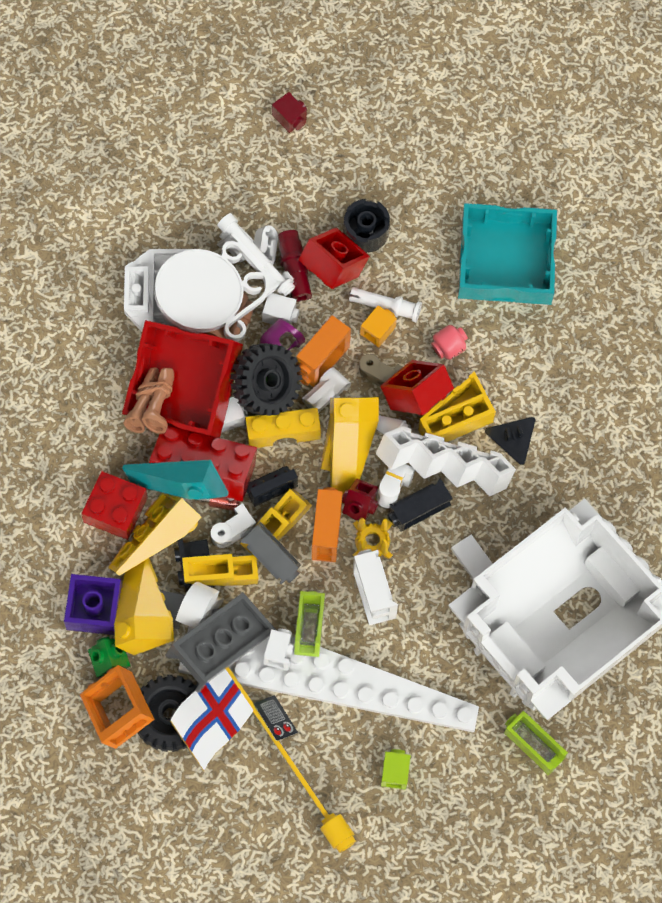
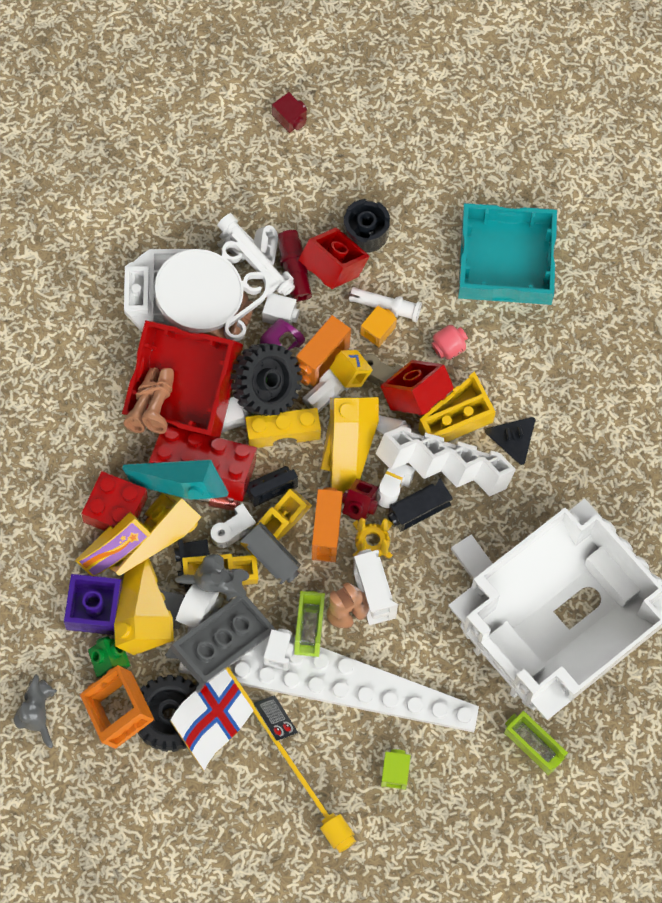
(32, 712): none -> dark grey animal
(113, 545): none -> slope
(213, 577): none -> dark grey animal
(344, 601): none -> nougat piece
(351, 368): none -> yellow brick

